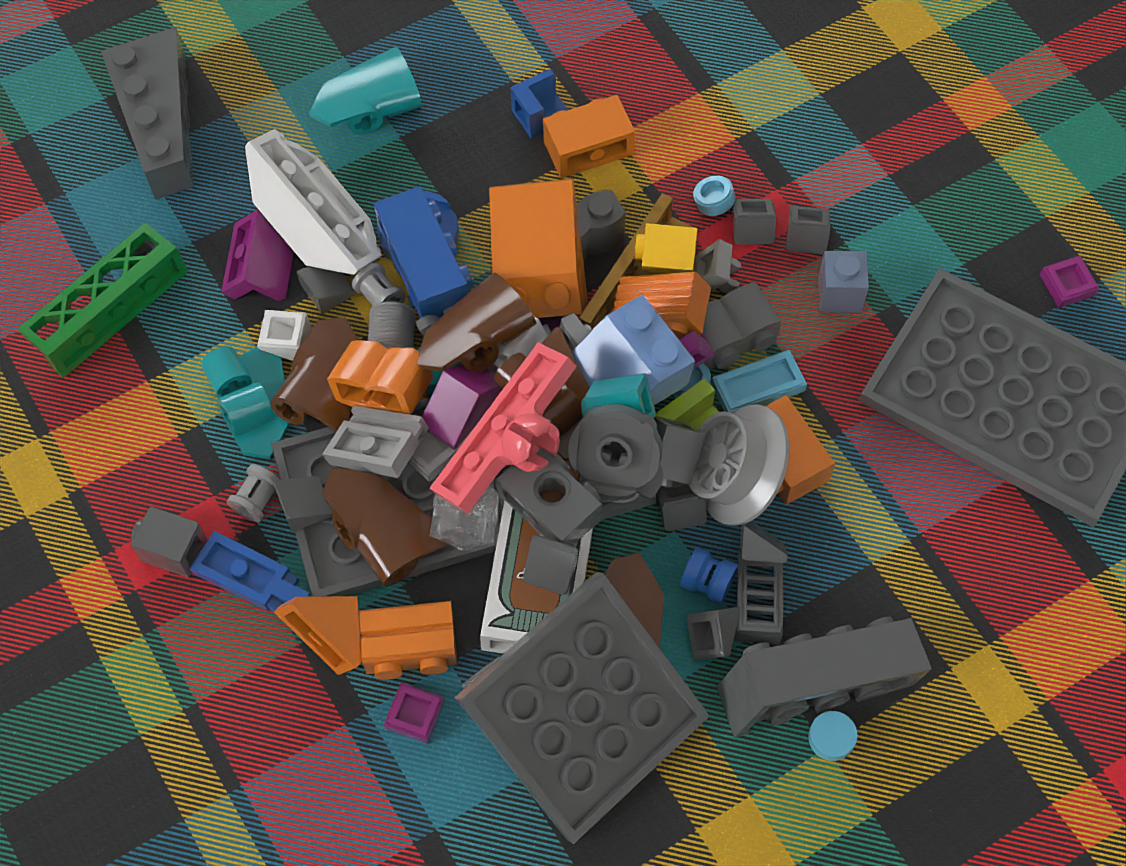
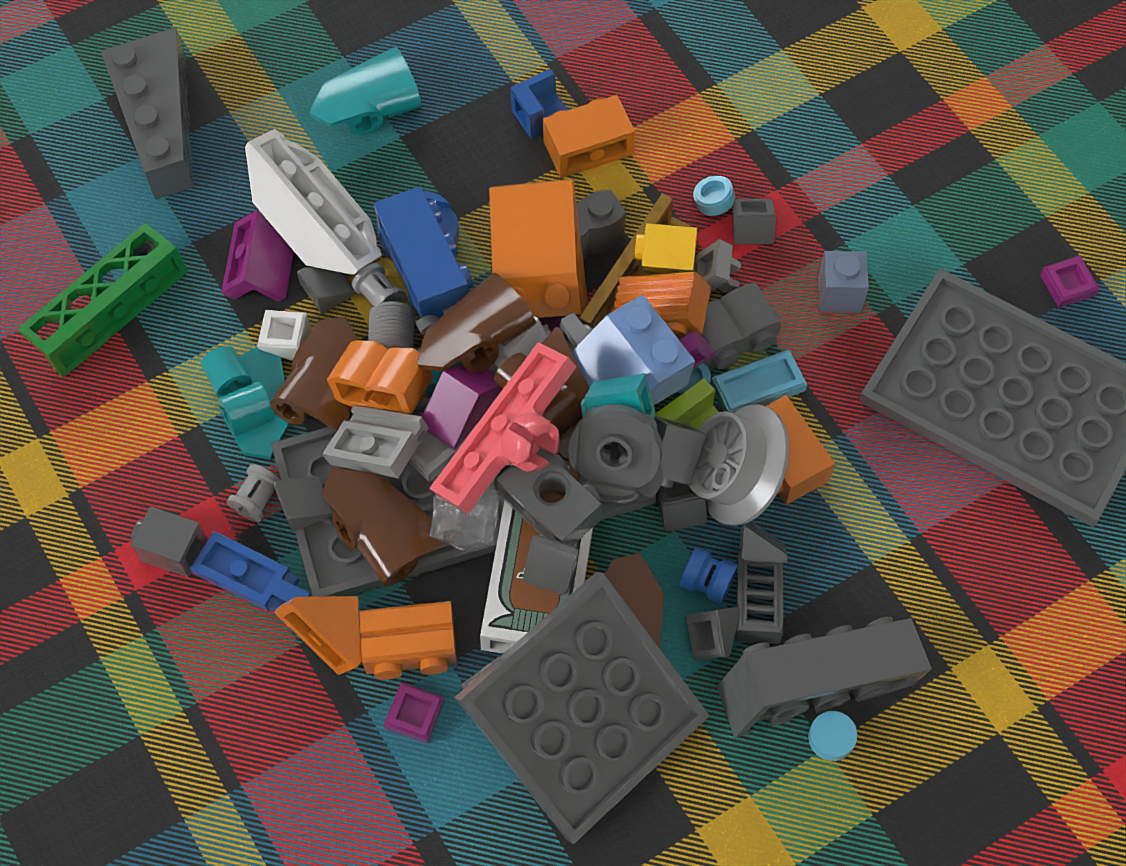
(808, 229): dark grey slope -> none

